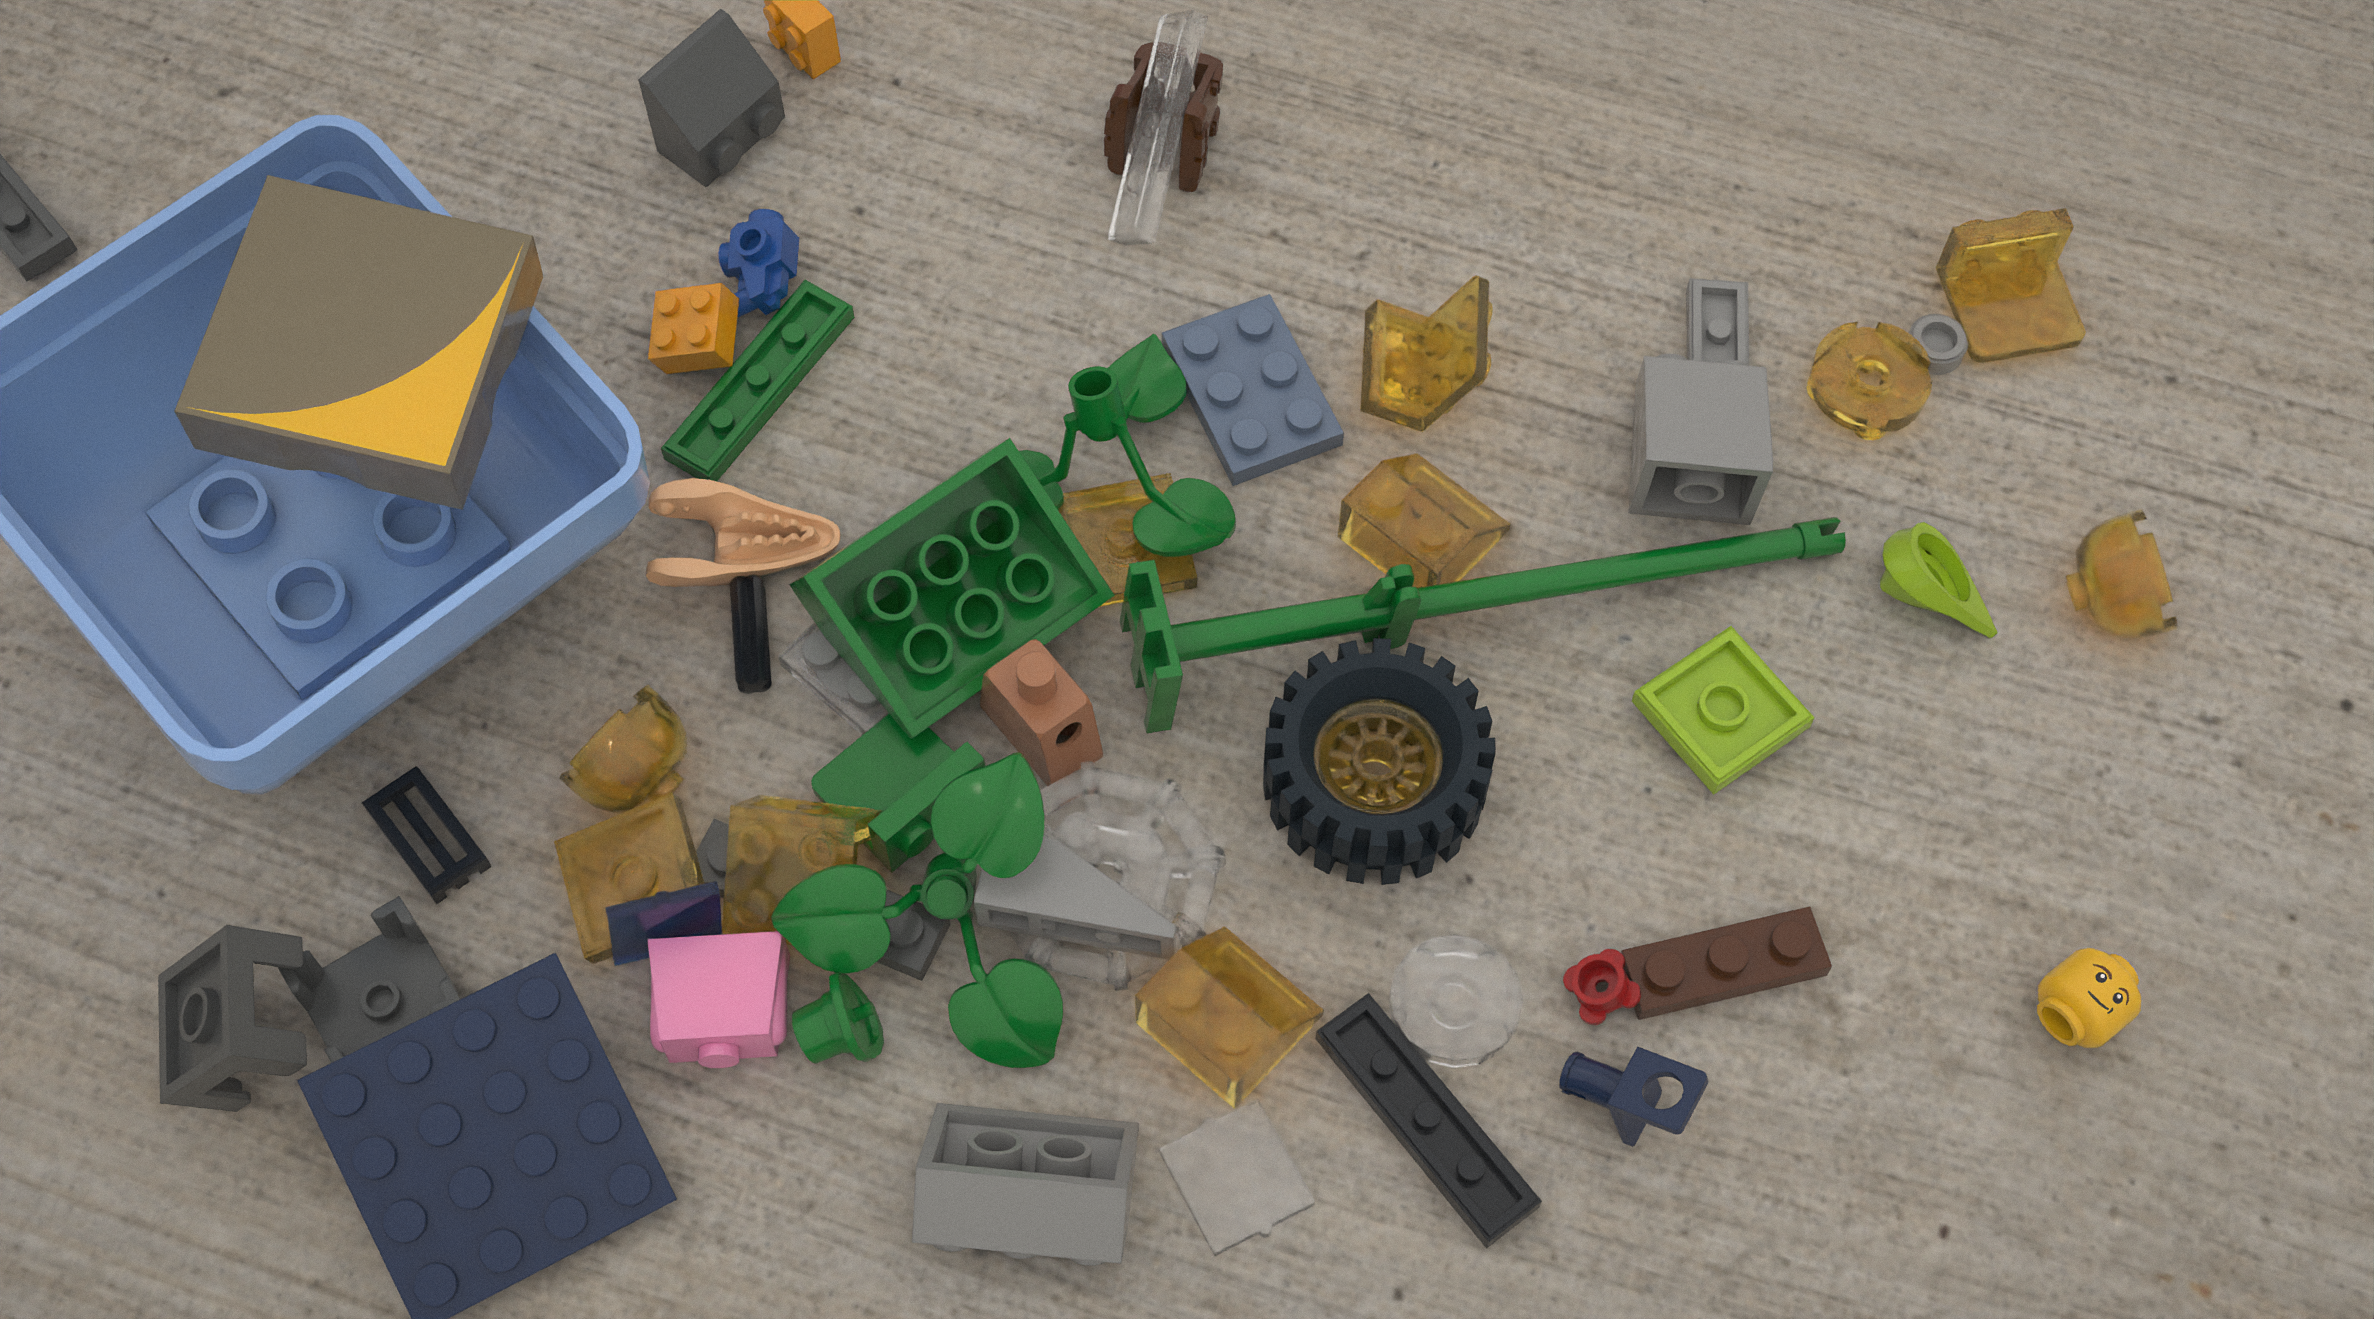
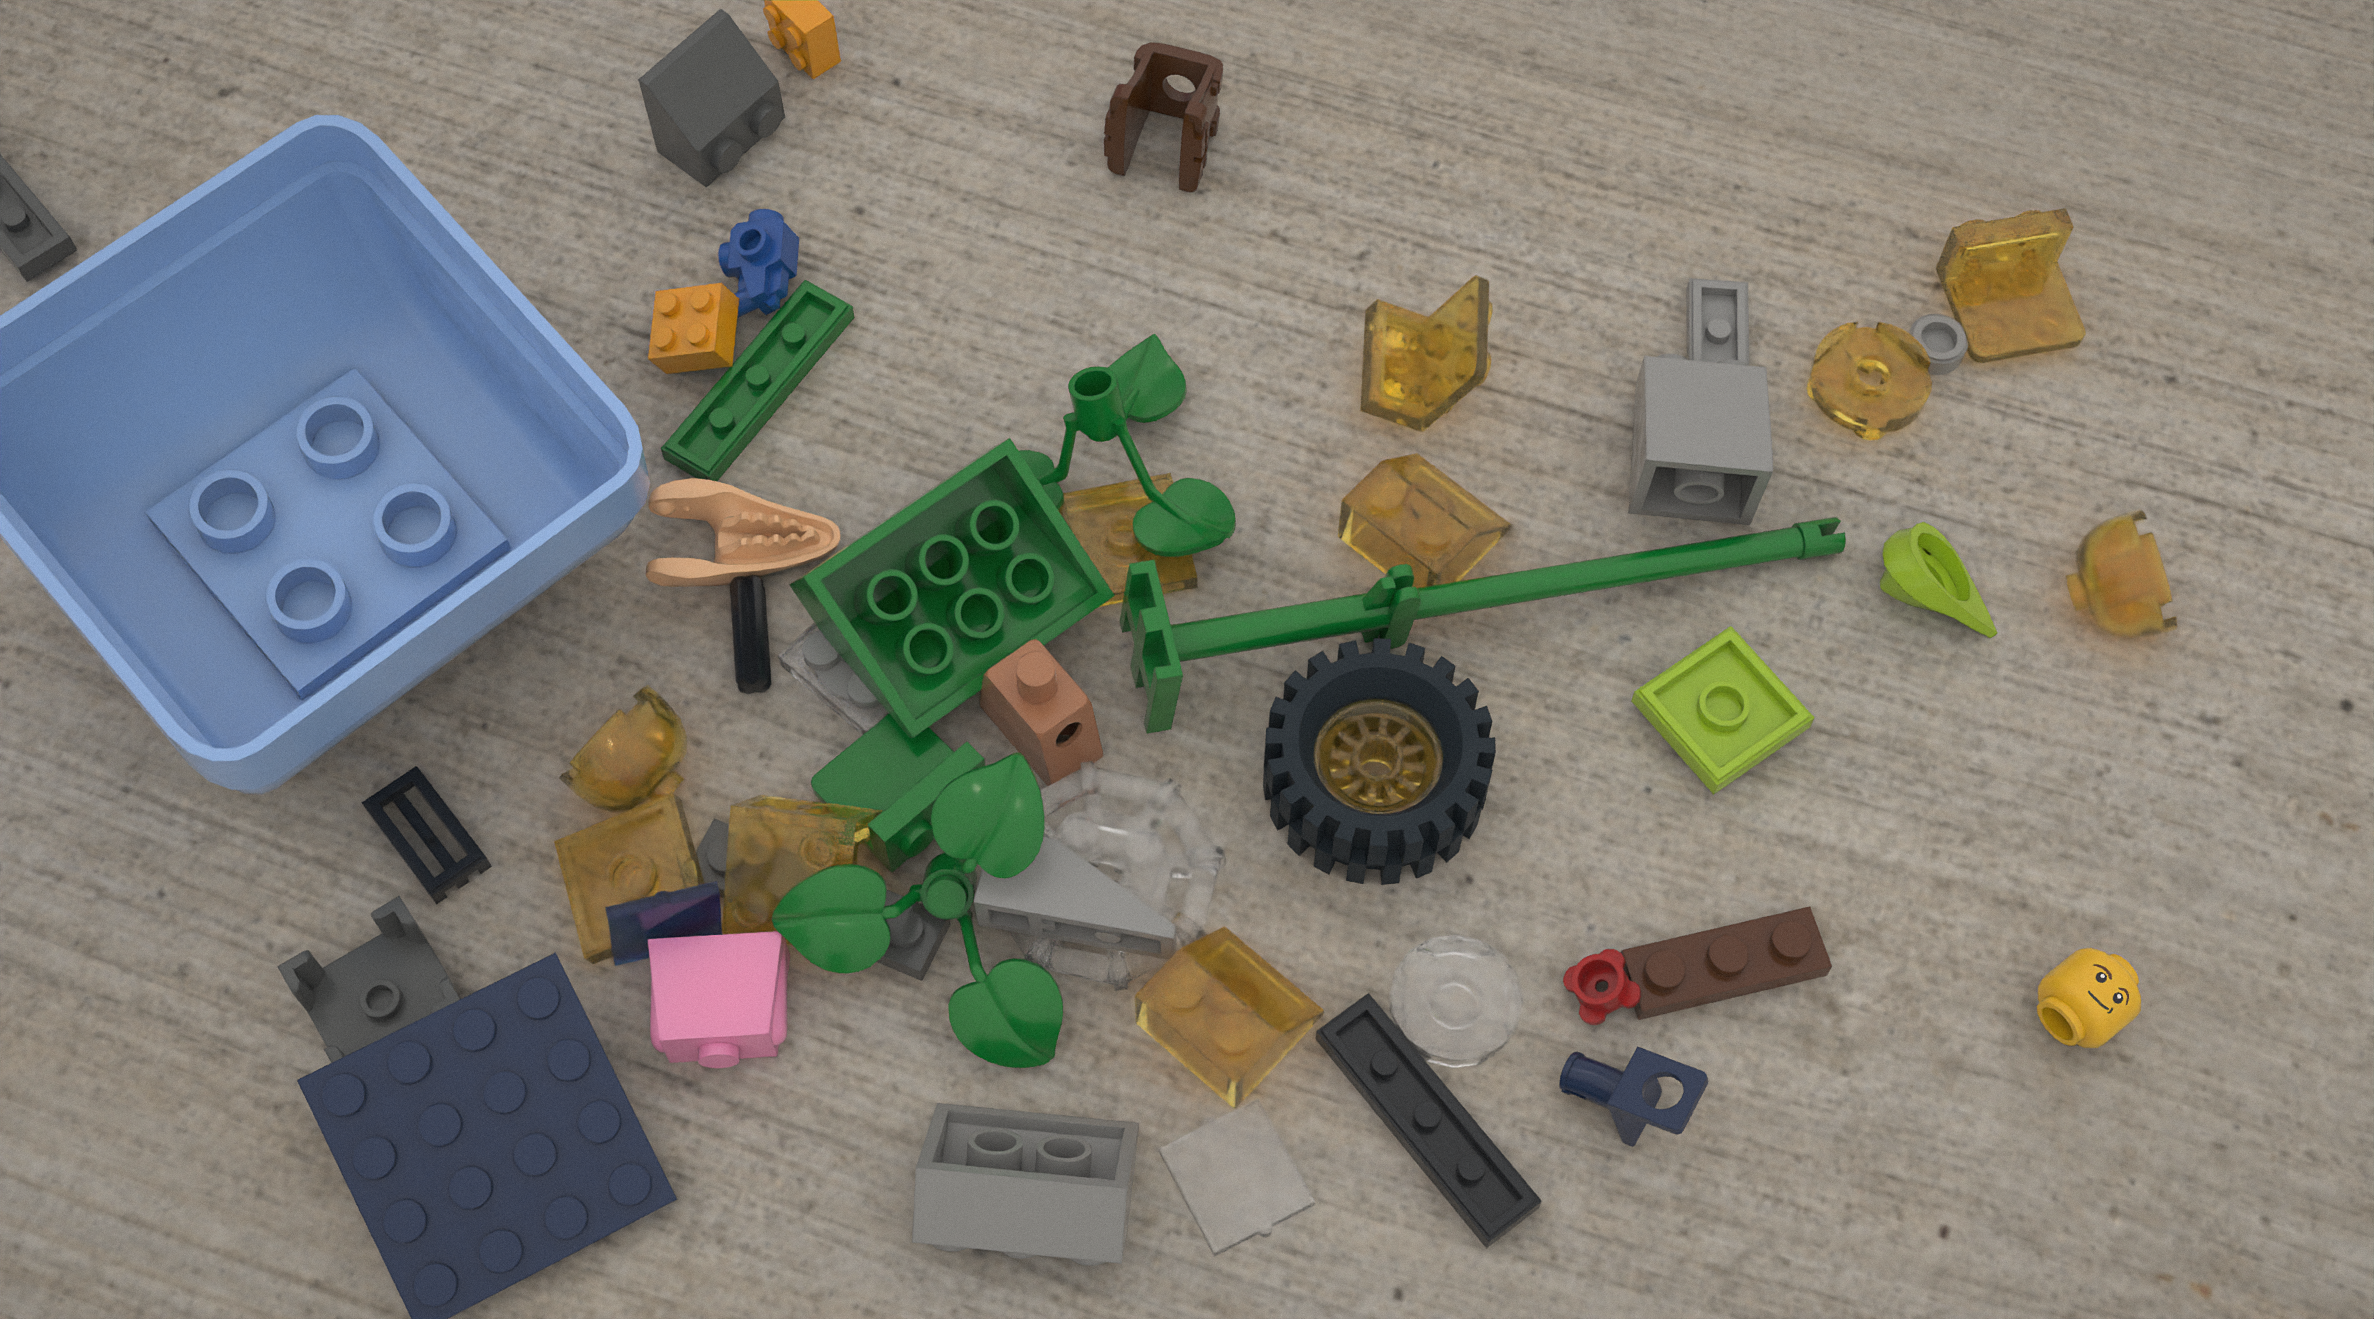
(210, 1020): dark grey panel -> none
(361, 341): dark tan tile -> none
(839, 1023): green piece -> none
(1157, 128): clear tile -> none
(1252, 389): sand blue plate -> none

